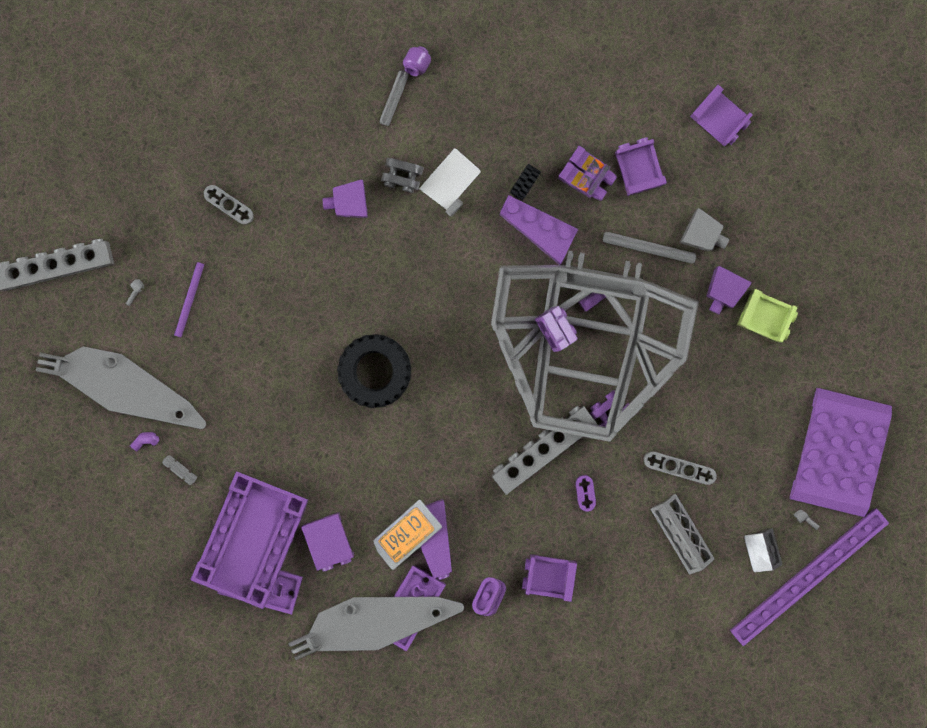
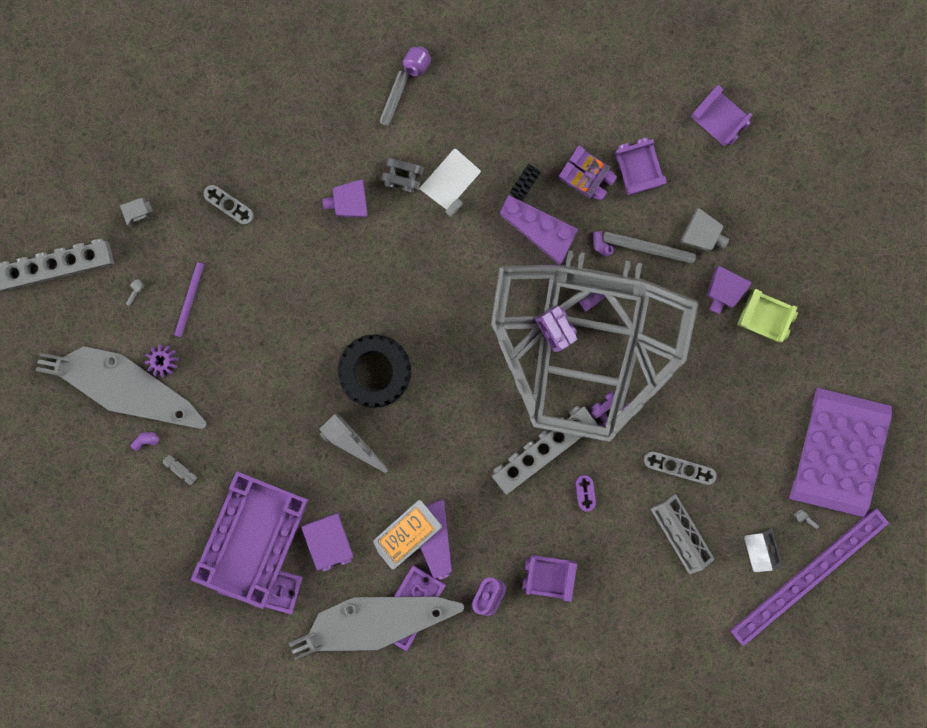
(136, 211): none -> light grey window
(154, 359): none -> medium lavender gear
(343, 436): none -> light grey wedge
(600, 246): none -> medium lavender arm

